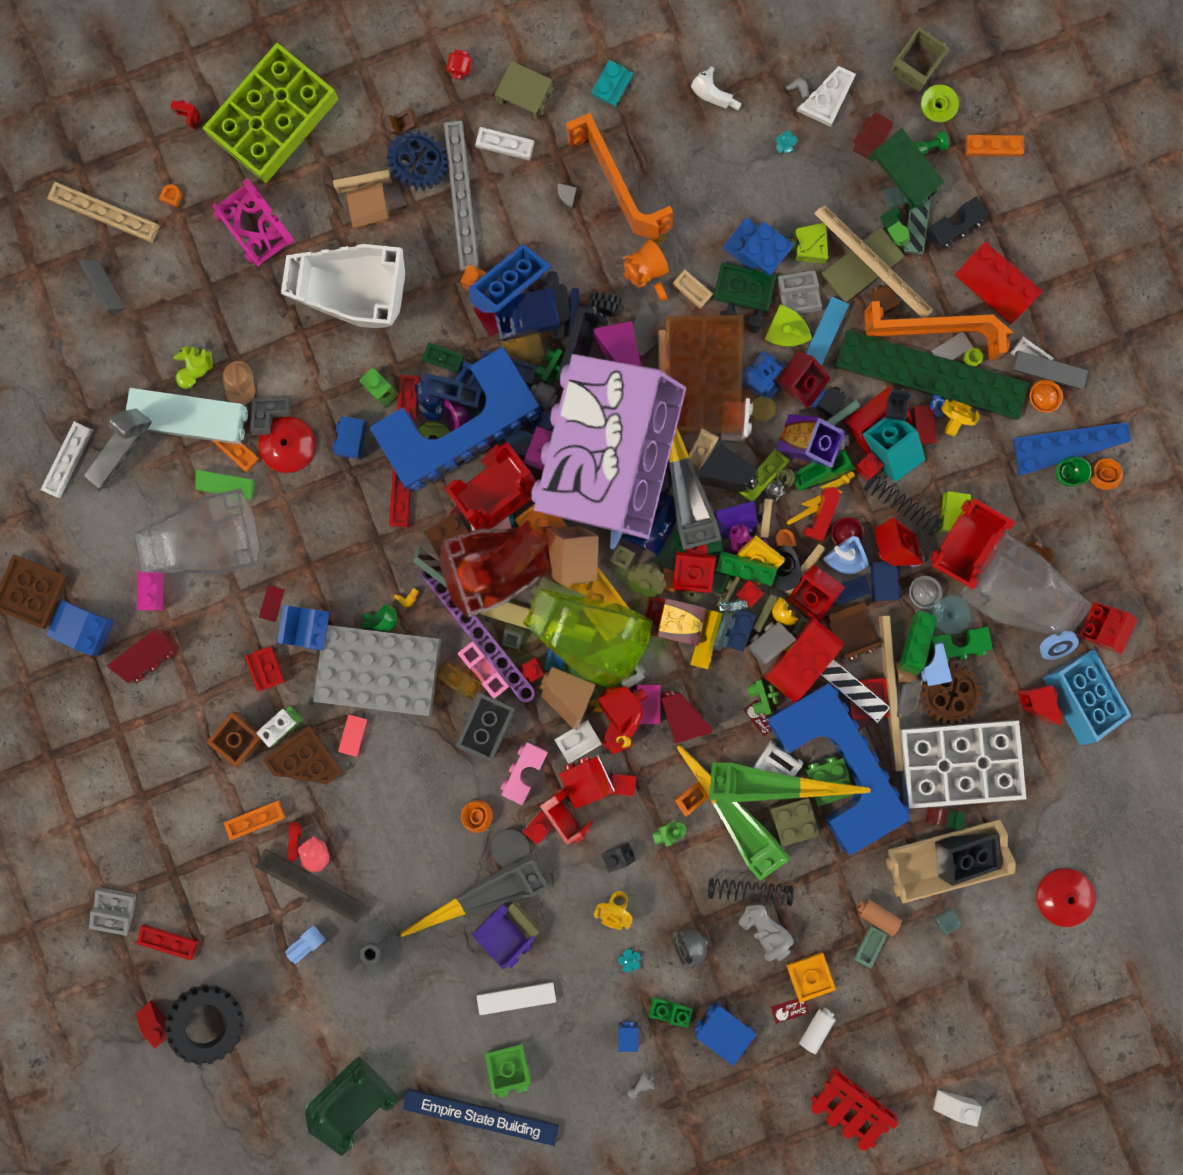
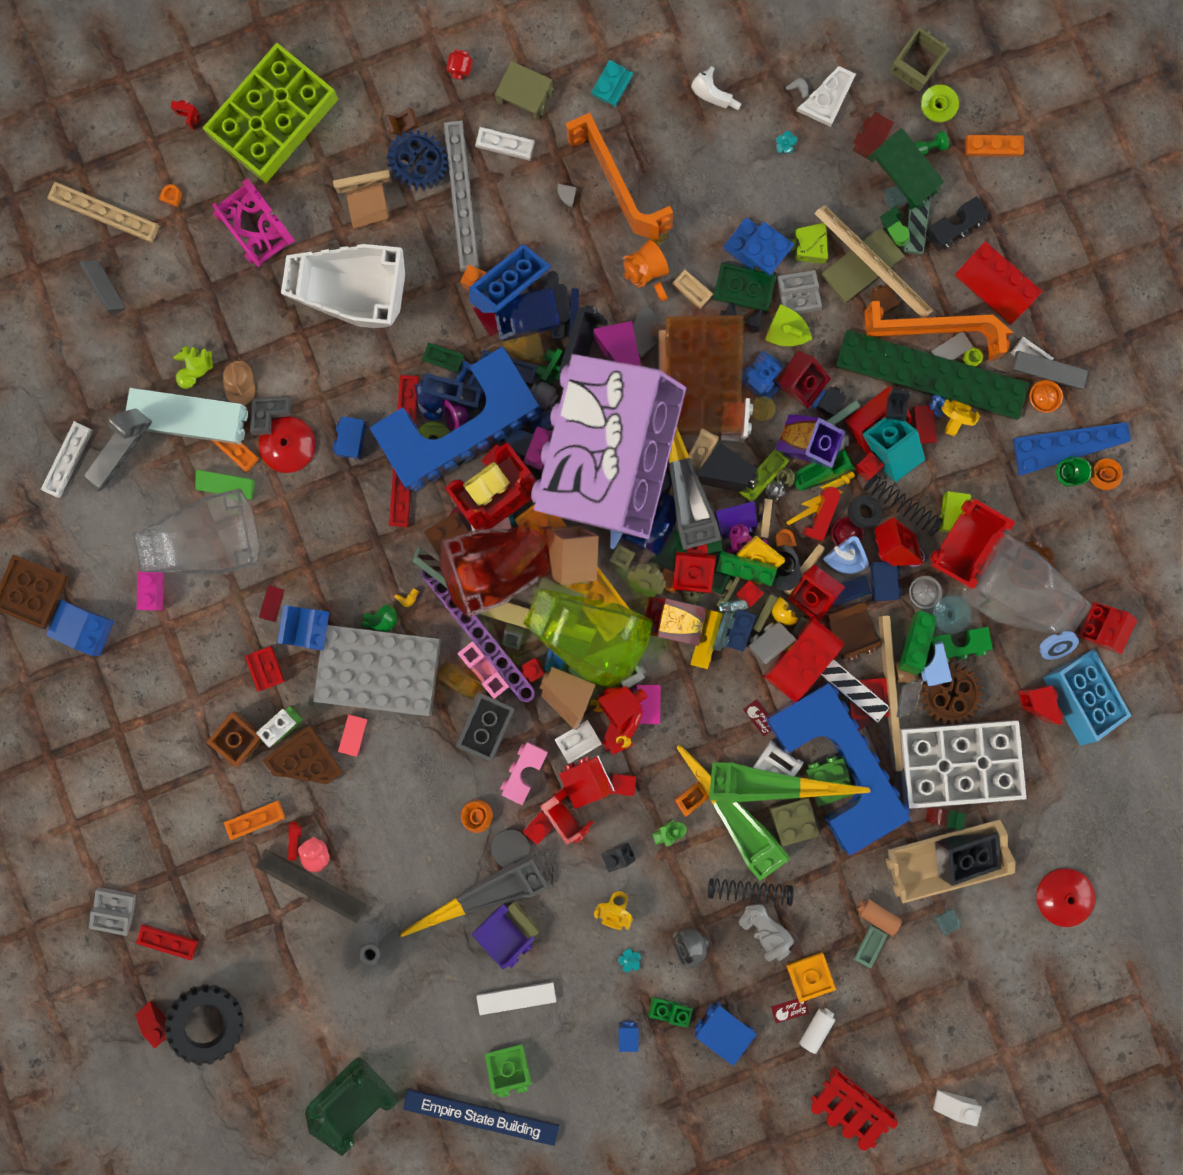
(145, 656): dark red slope -> none
(308, 942): light blue piece -> none
(378, 387): bright green torso -> none
(486, 484): none -> light yellow brick
(606, 304): black tyre -> none
(645, 1083): light grey piece -> none
(682, 718): dark red slope -> none
(765, 704): bright green hips -> none
(827, 329): dark azure tile -> none
(874, 507): none -> black tyre

